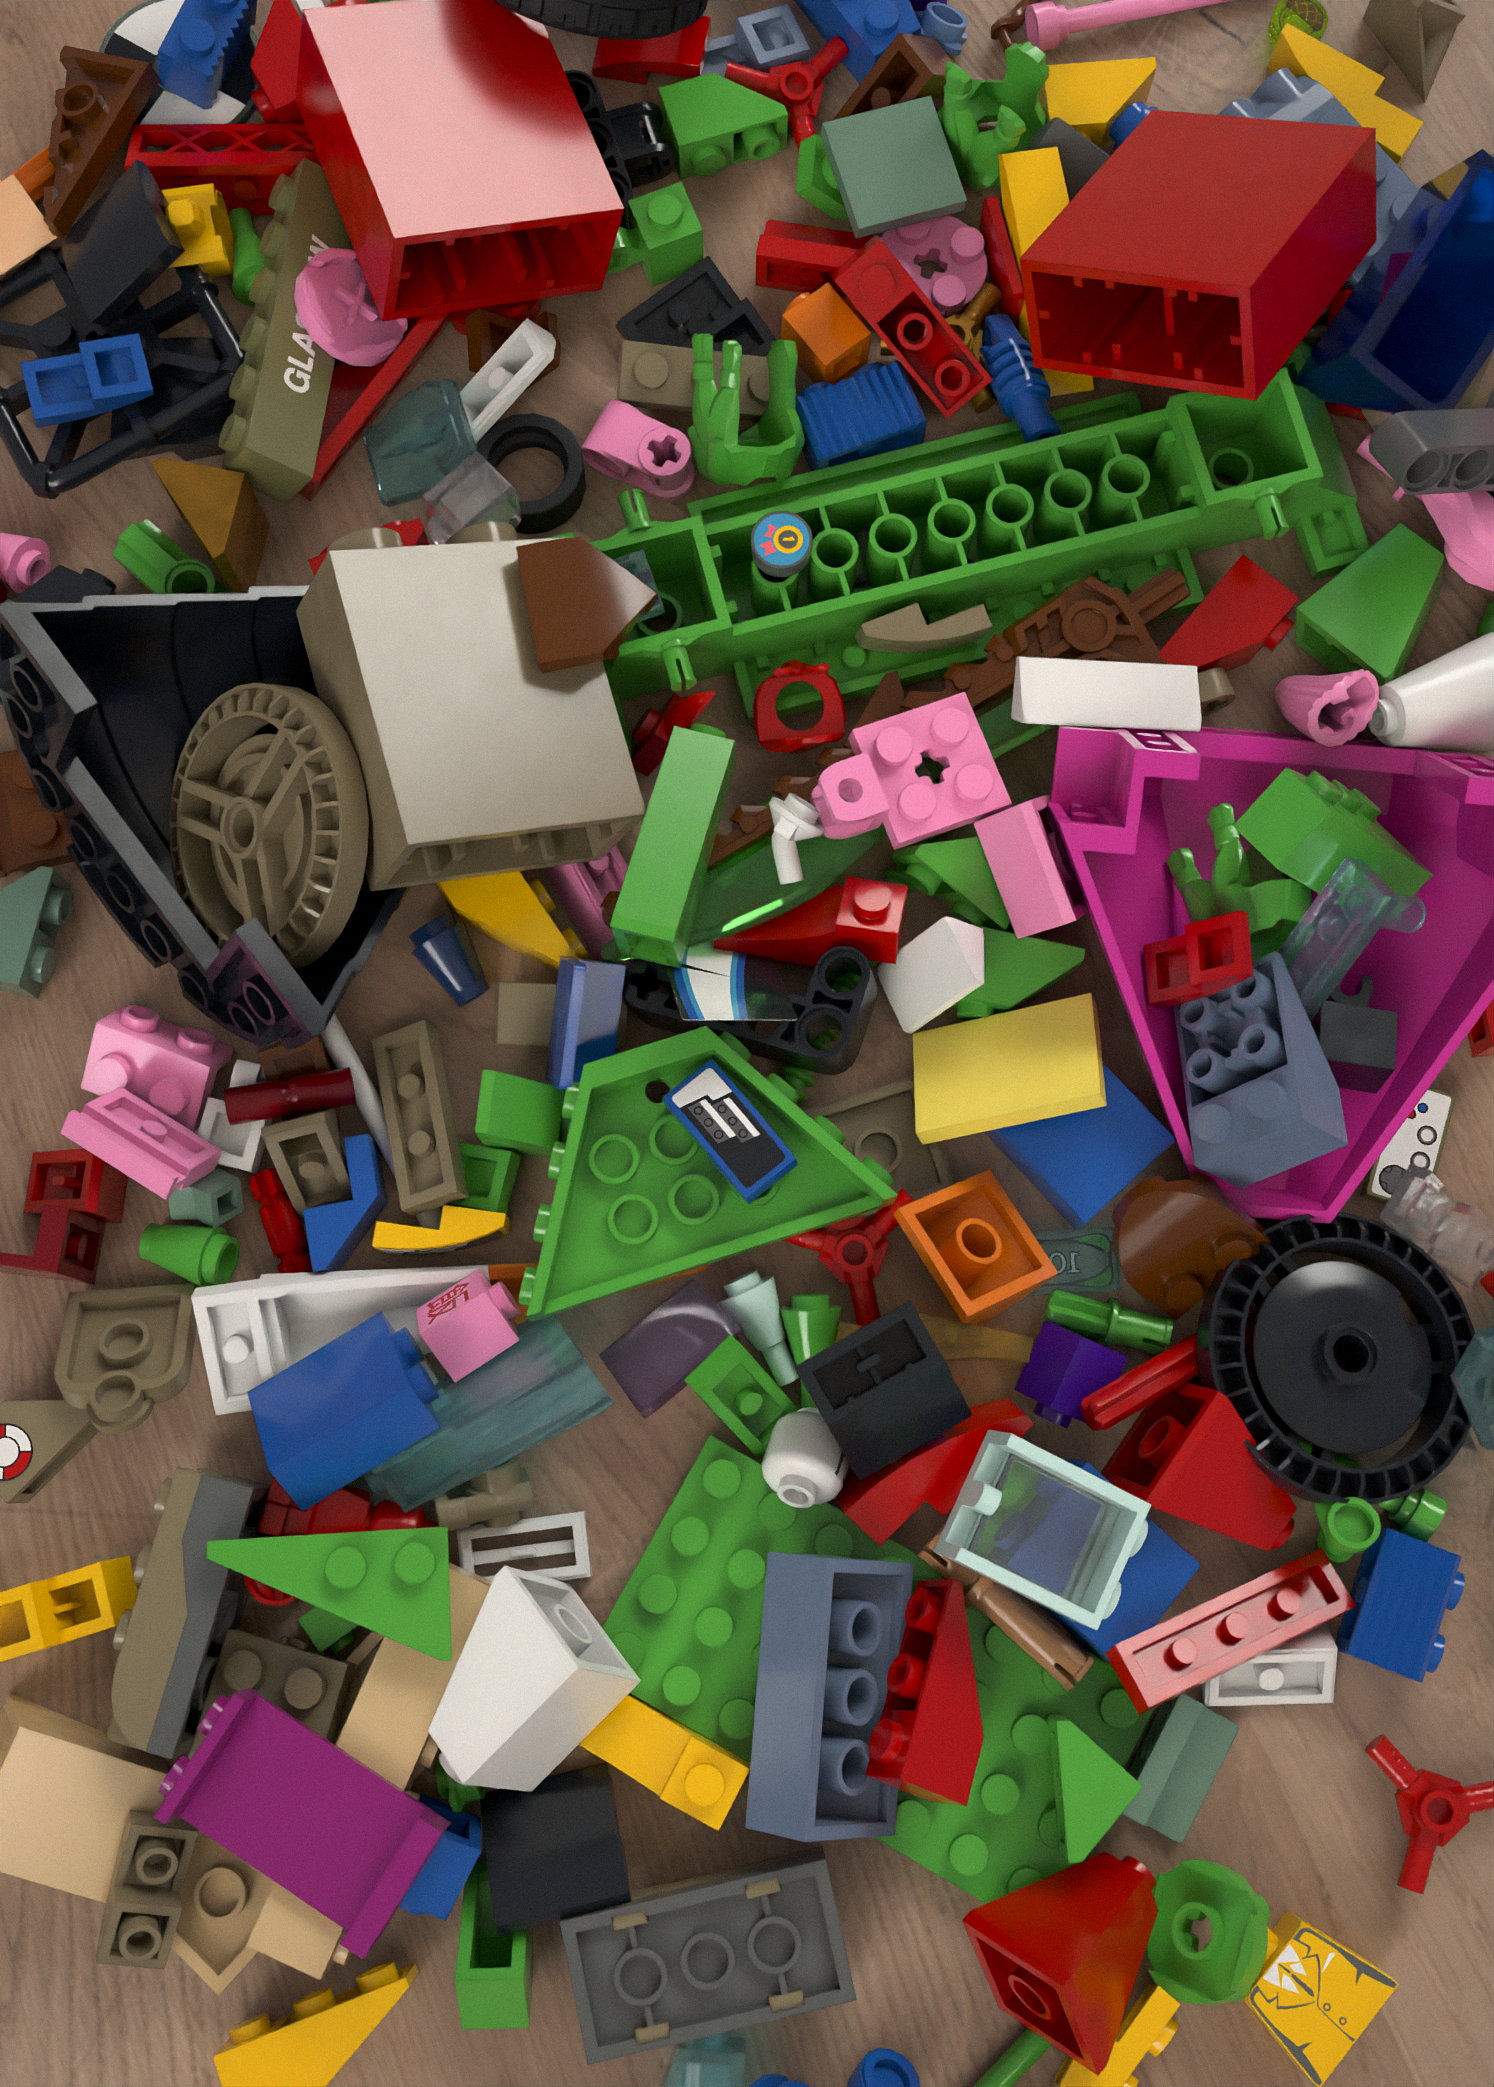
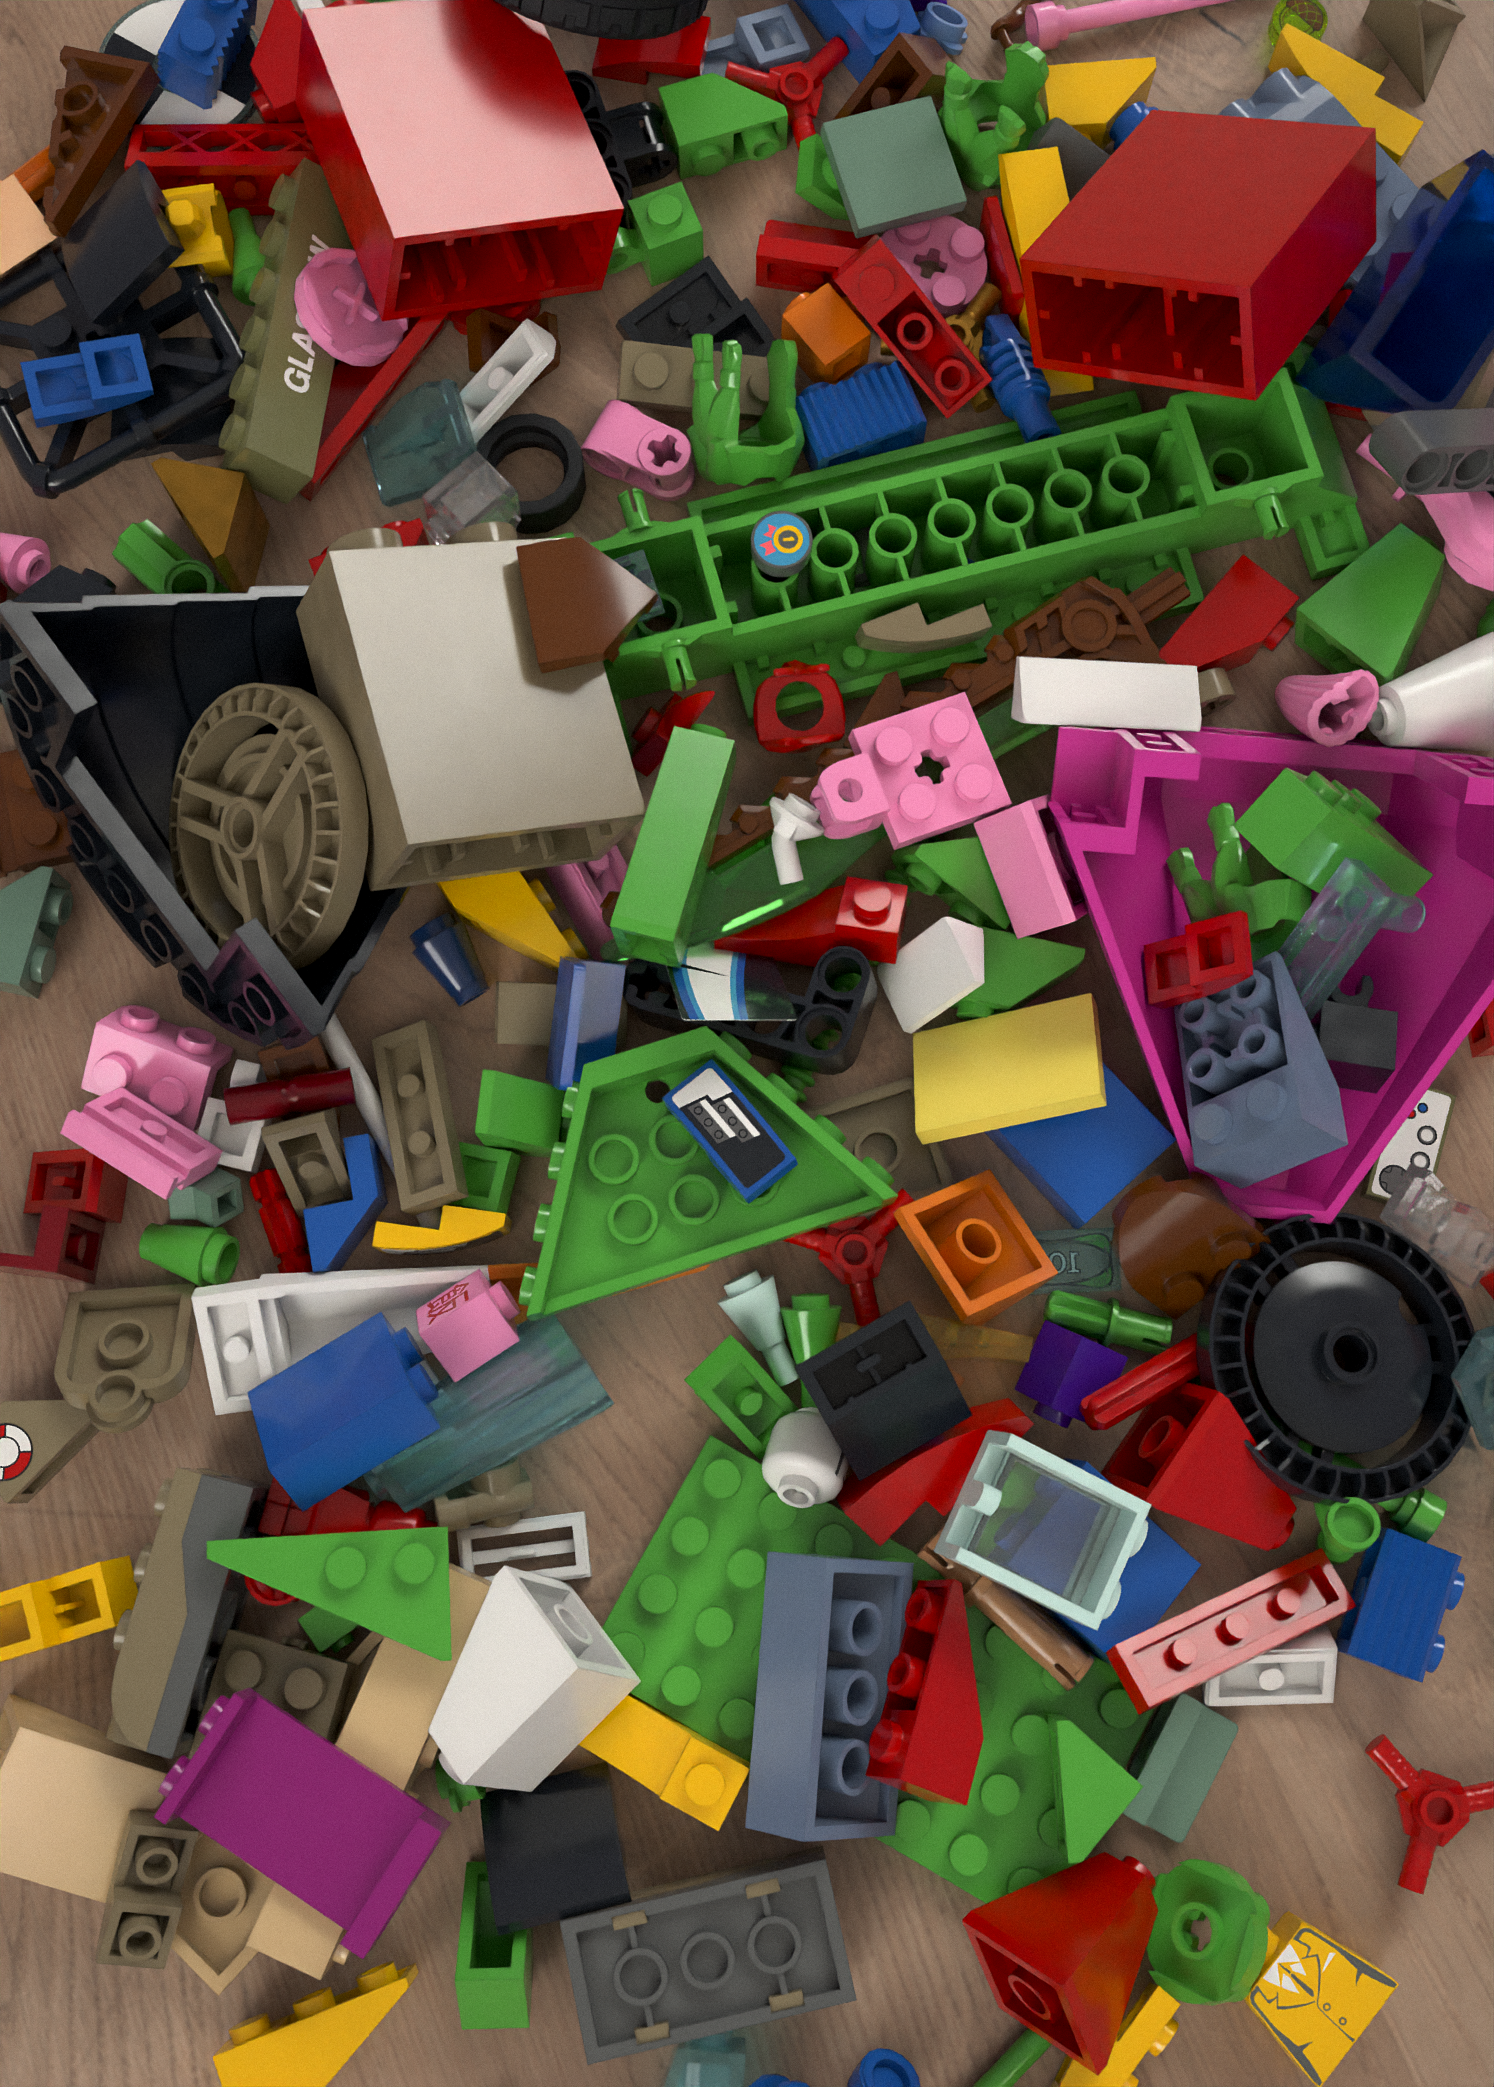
(449, 1864): blue brick -> none
(668, 1346): clear purple piece -> none

